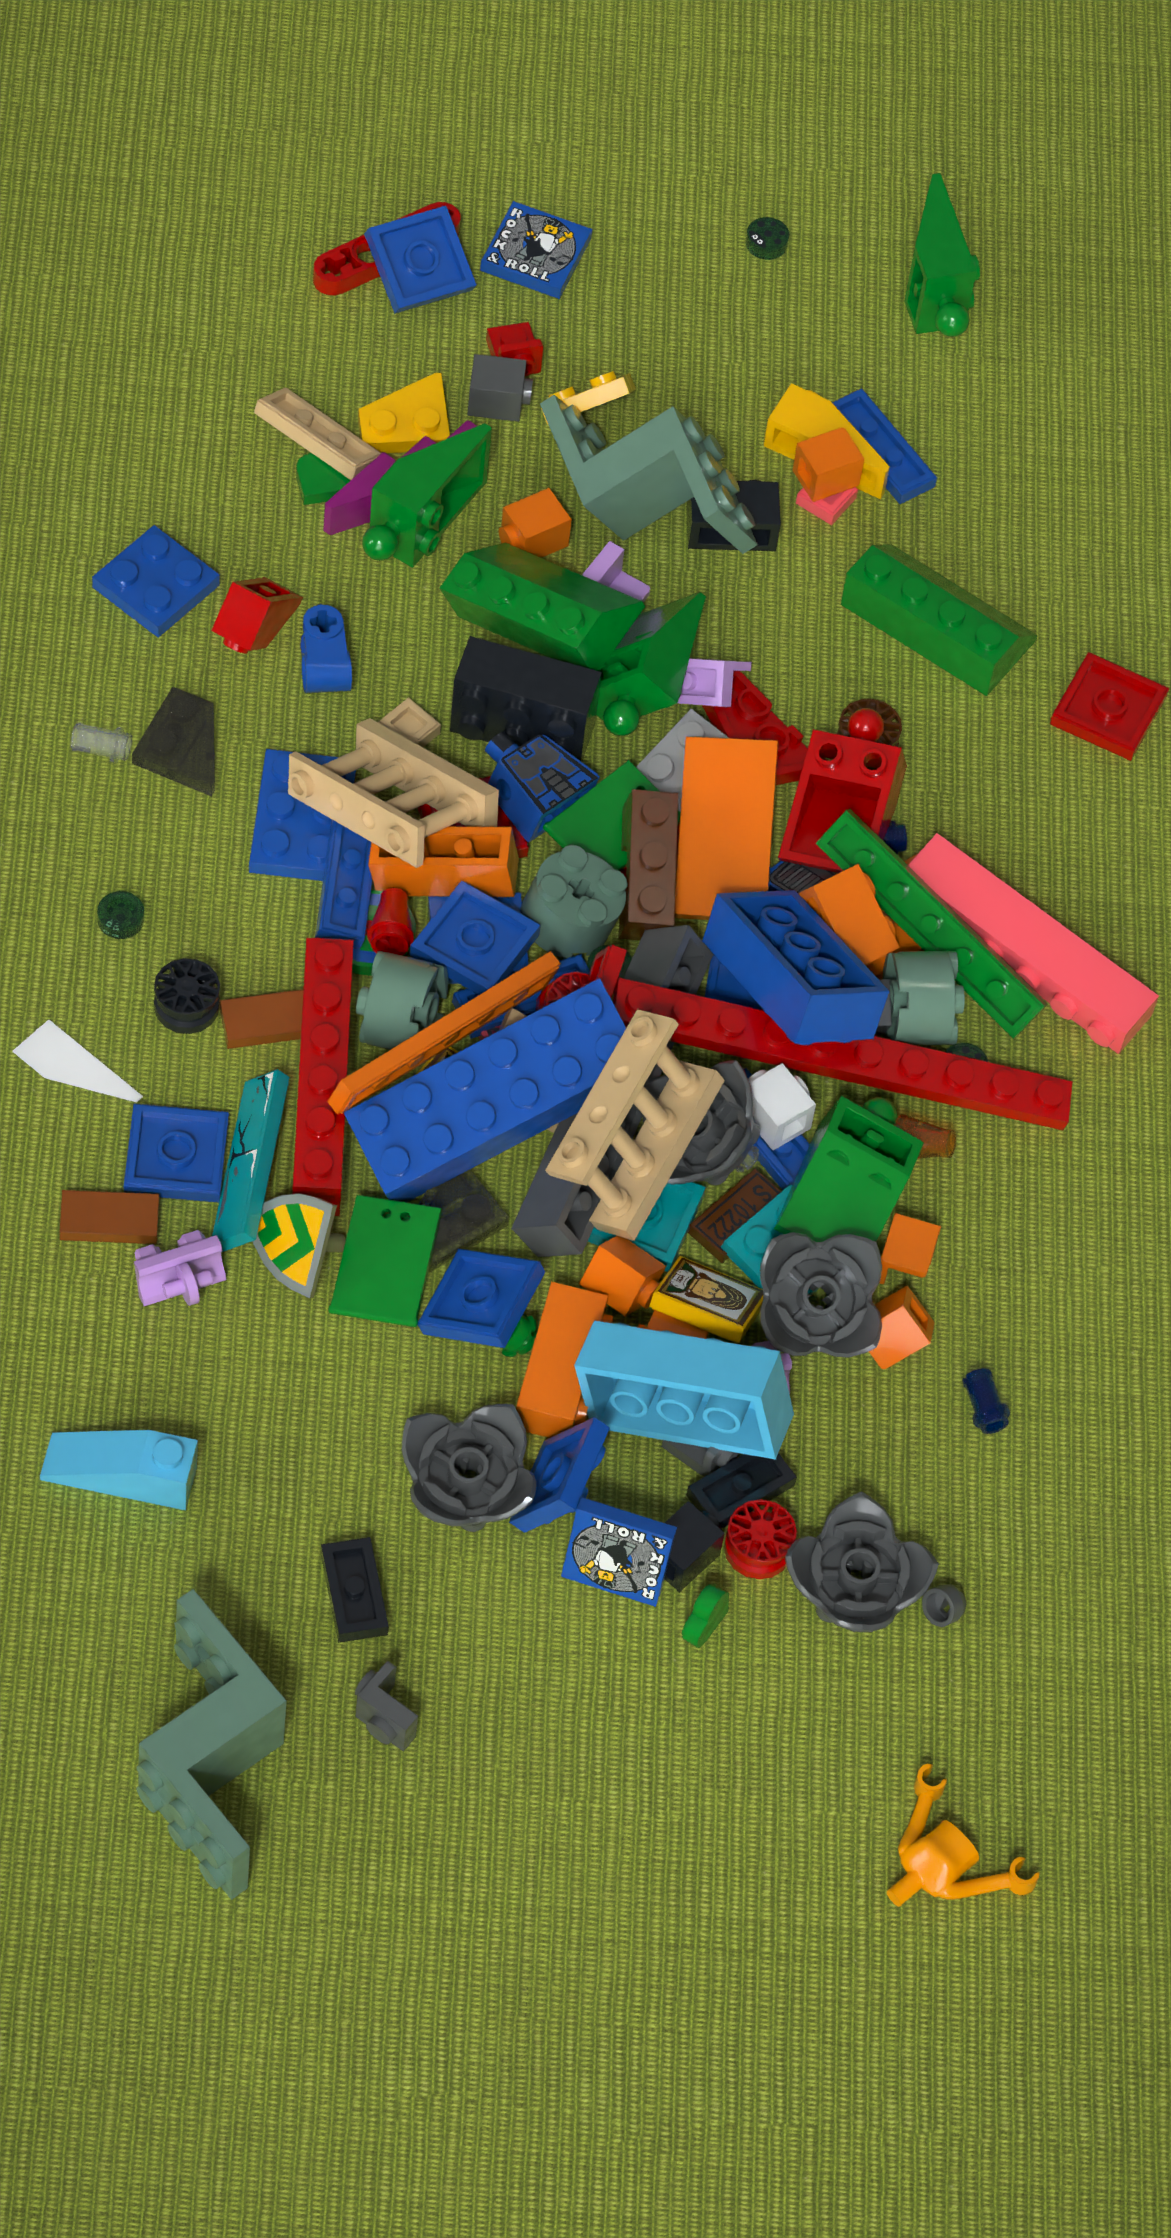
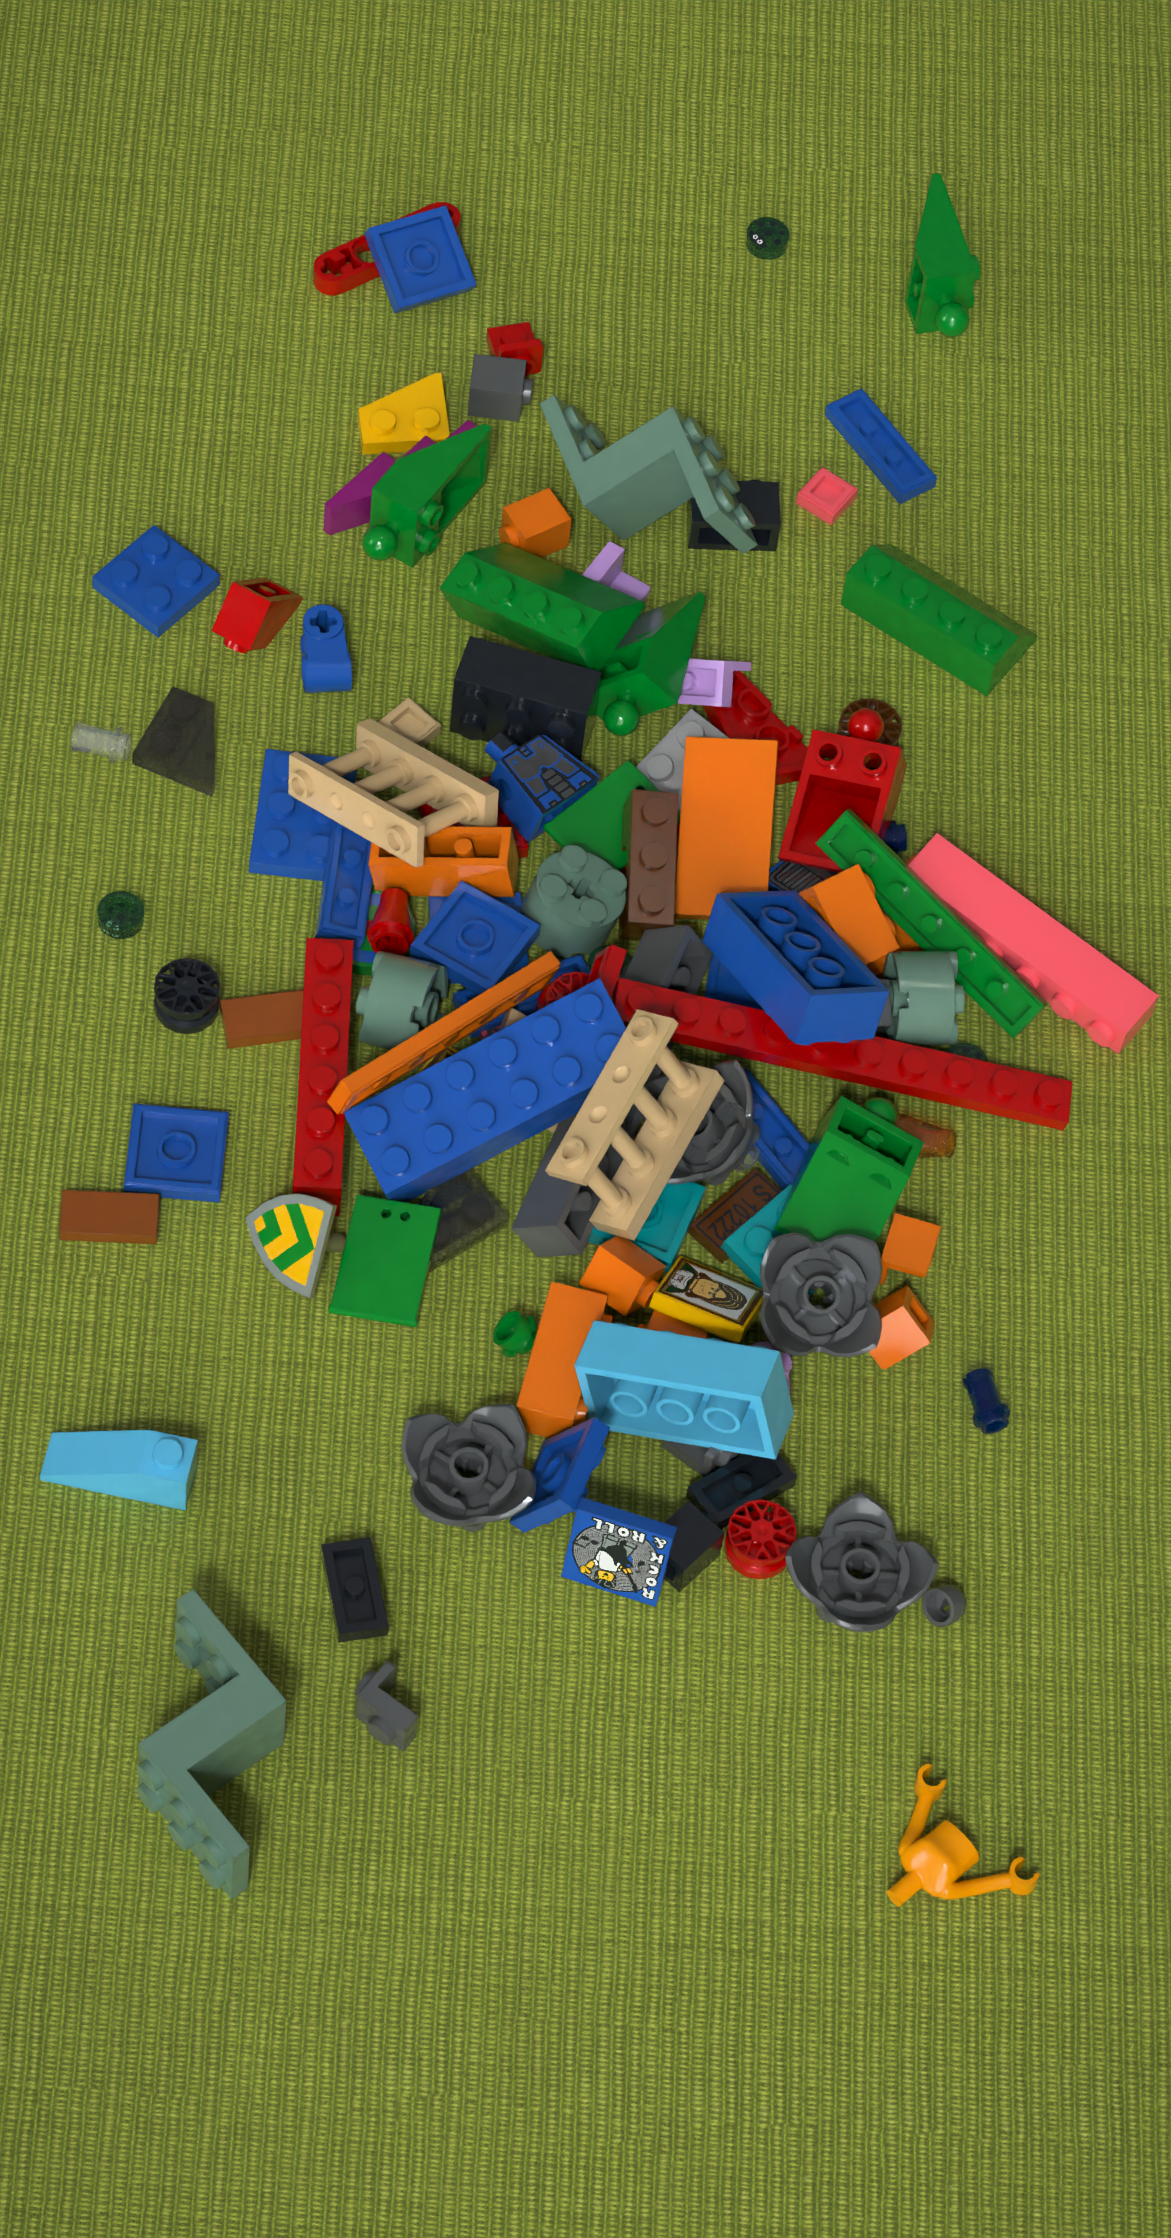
(65, 1061): white sticker -> none
(179, 1270): lavender hips -> none
(250, 1159): teal tile -> none
(316, 432): tan tile -> none
(317, 479): green tile -> none
(481, 1298): blue tile -> none
(536, 250): tile -> none
(604, 389): yellow wing -> none
(706, 1615): green tile -> none
(781, 1105): white brick -> none
(806, 415): yellow slope -> none
(828, 464): orange panel -> none
(1109, 706): red tile -> none

